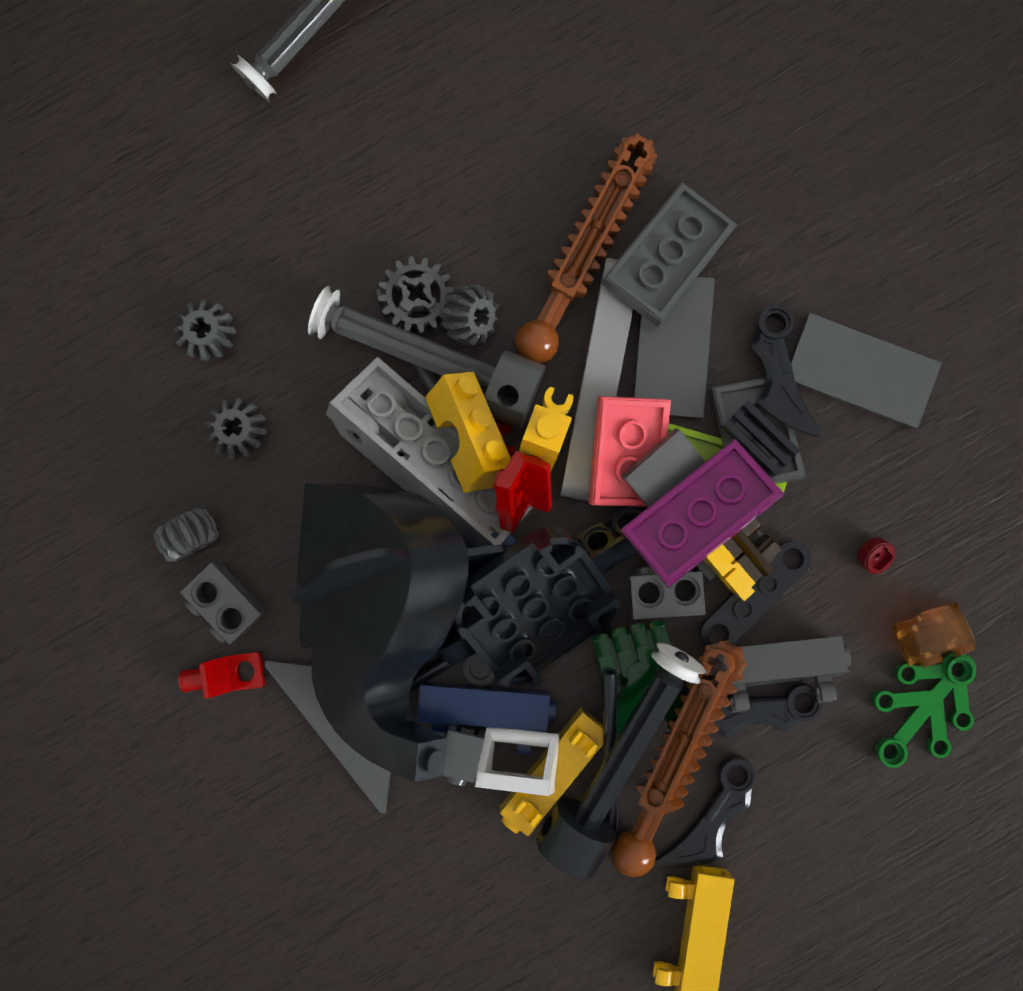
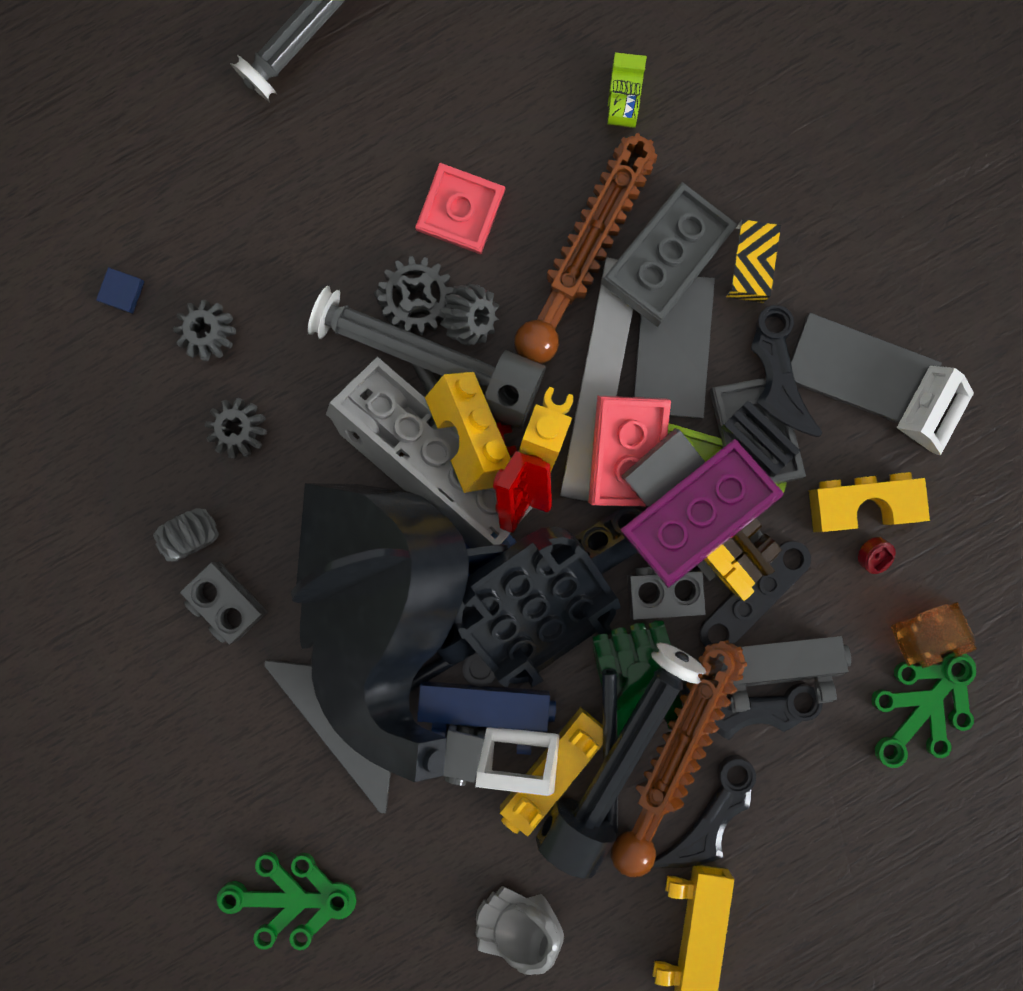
(120, 290): none -> dark blue tile
(222, 675): red bracket -> none
(292, 900): none -> green plant
(460, 208): none -> coral tile
(519, 930): none -> light grey hair
(625, 89): none -> lime leg
(755, 261): none -> sticker
(899, 500): none -> yellow arch
(930, 404): none -> white tile

